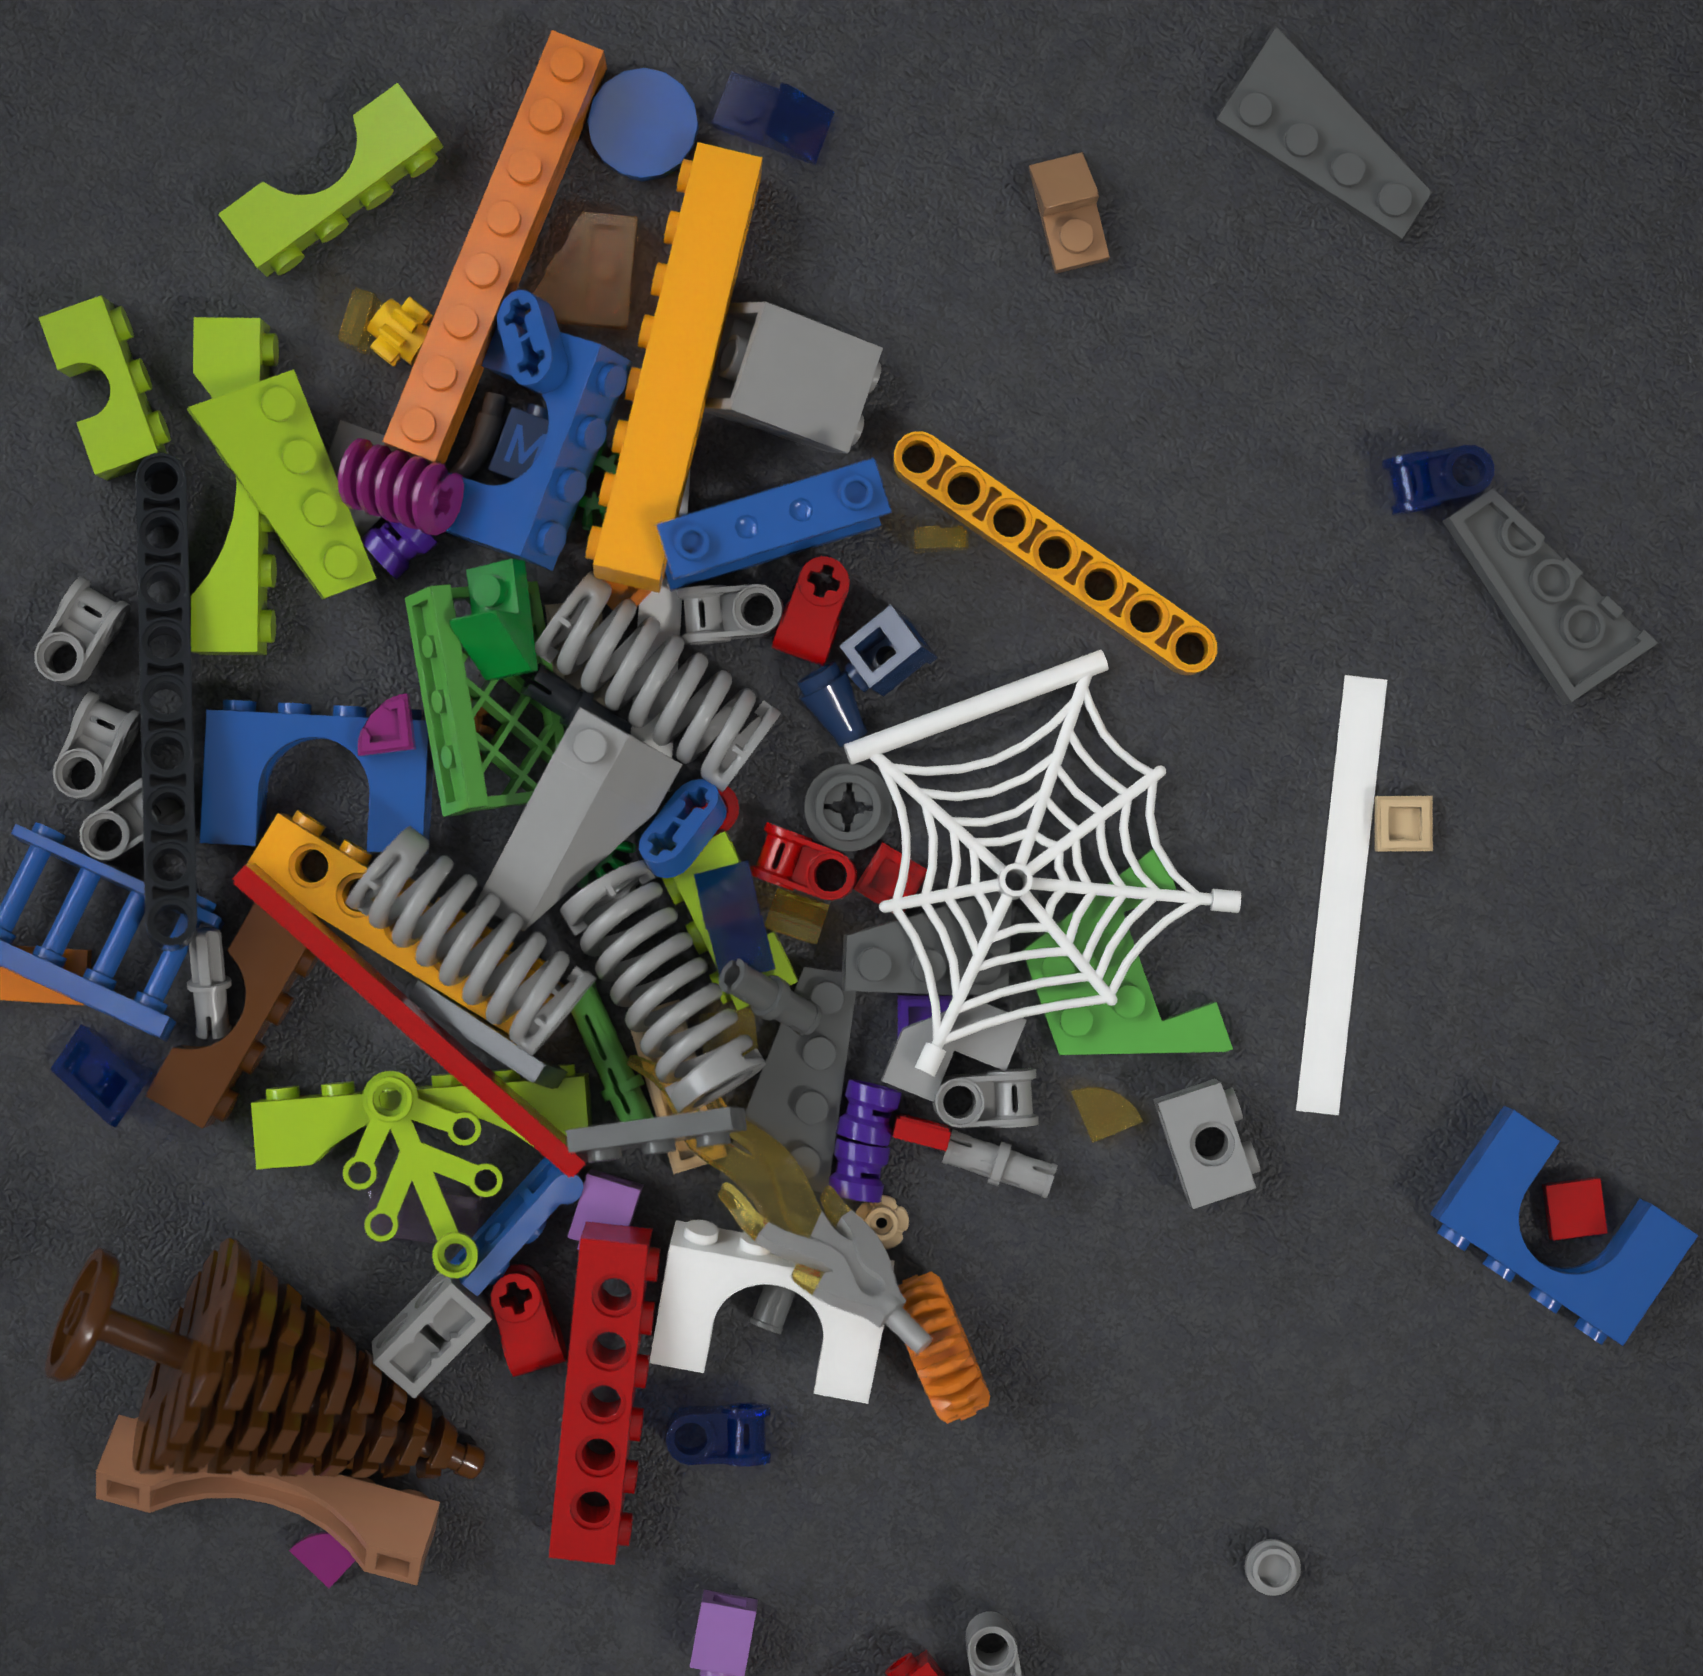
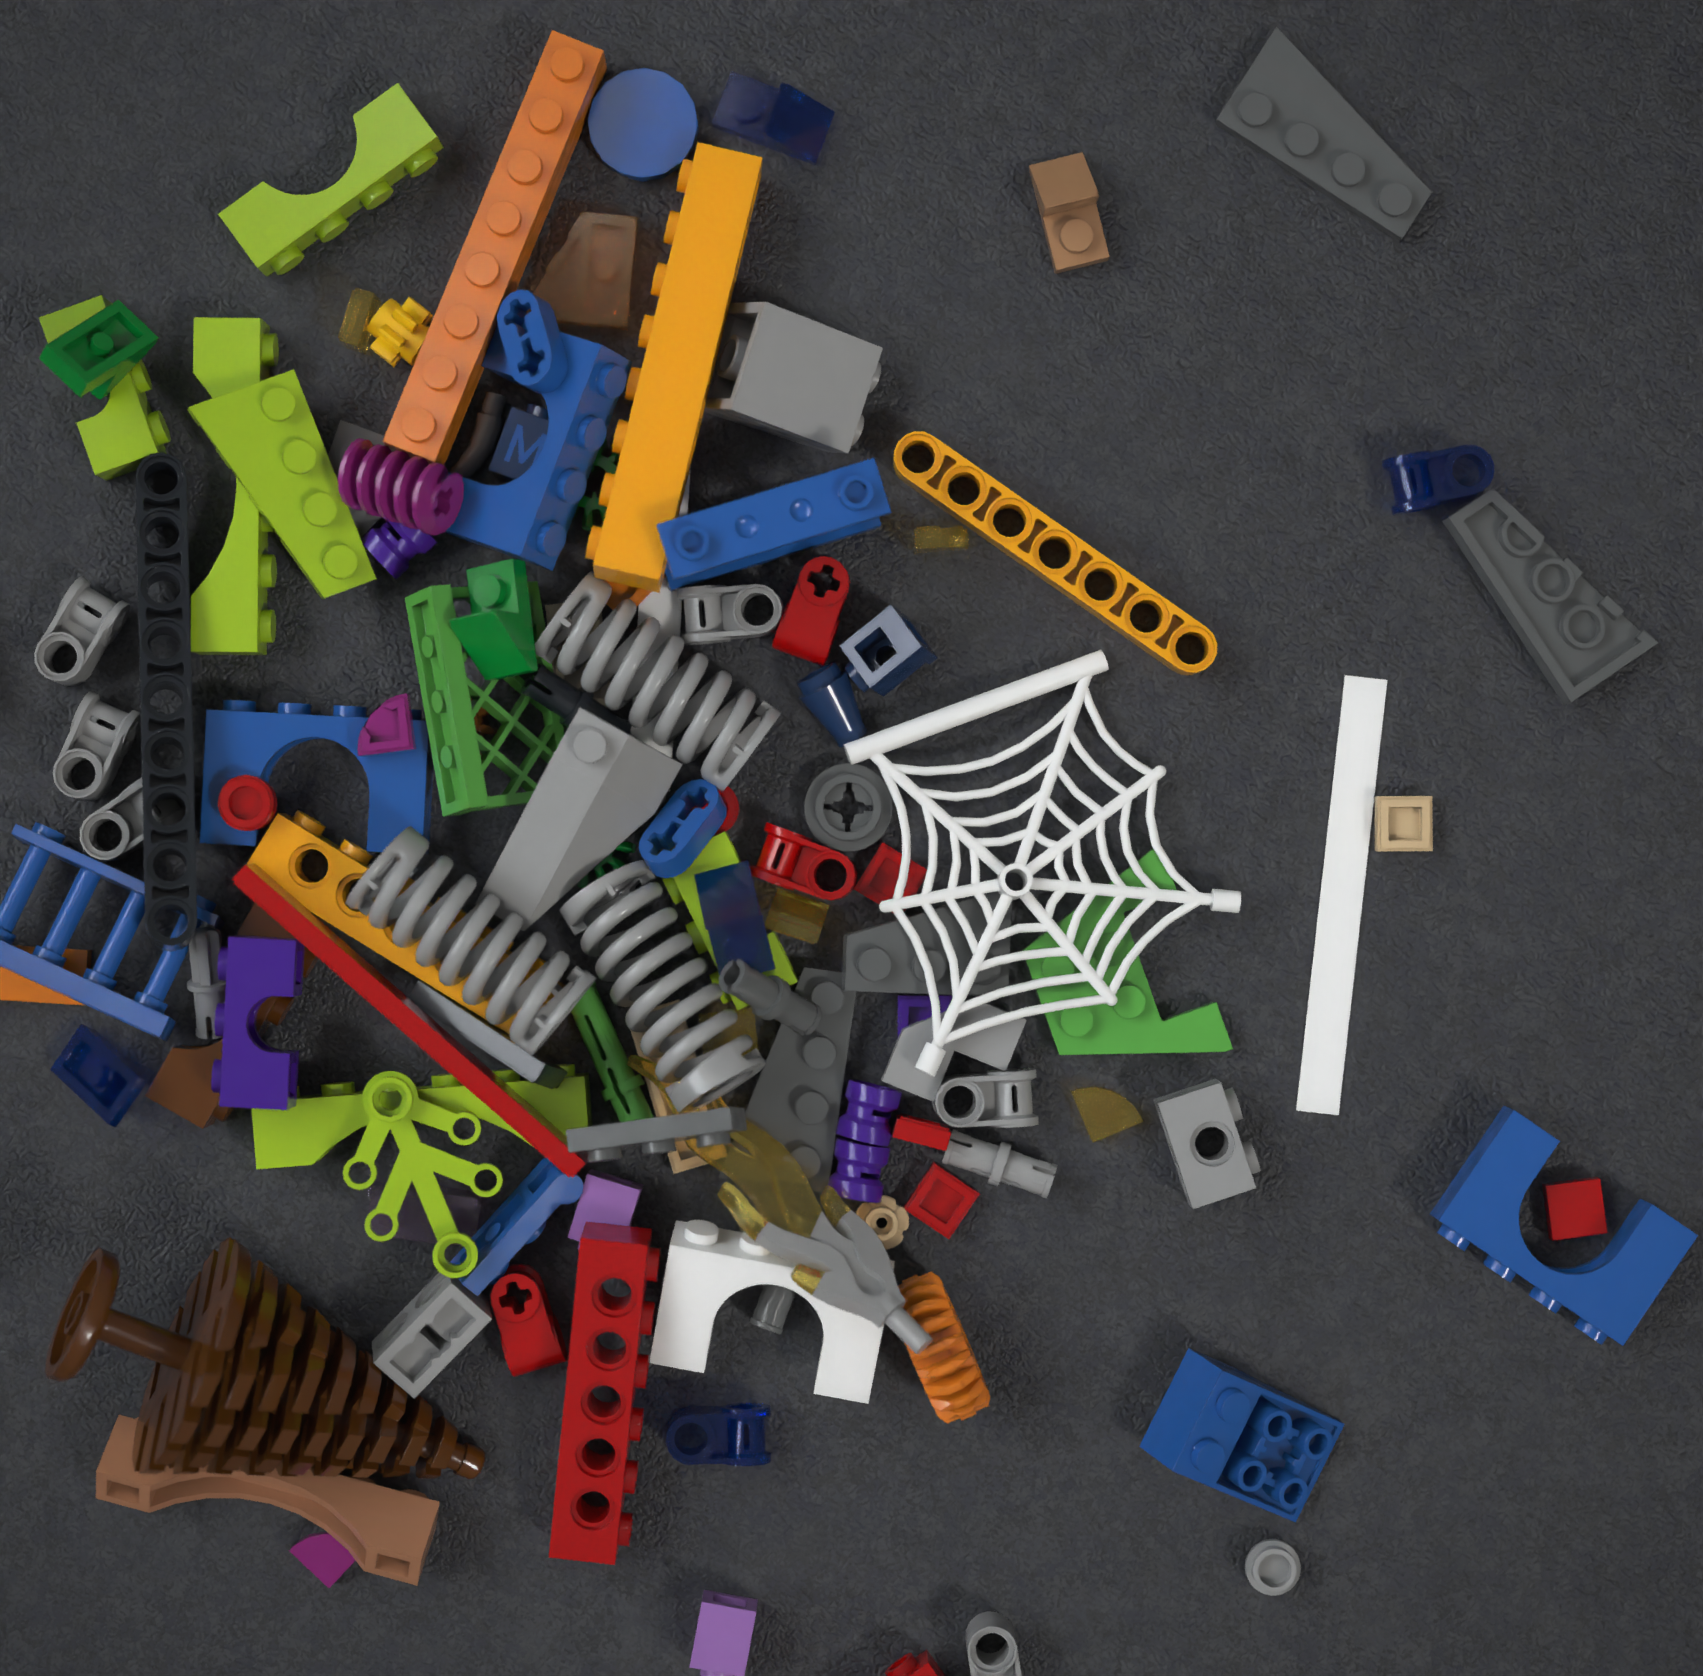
(99, 350): none -> green slope
(247, 803): none -> red tile
(250, 1069): none -> dark purple arch
(941, 1200): none -> red tile
(1240, 1436): none -> blue slope

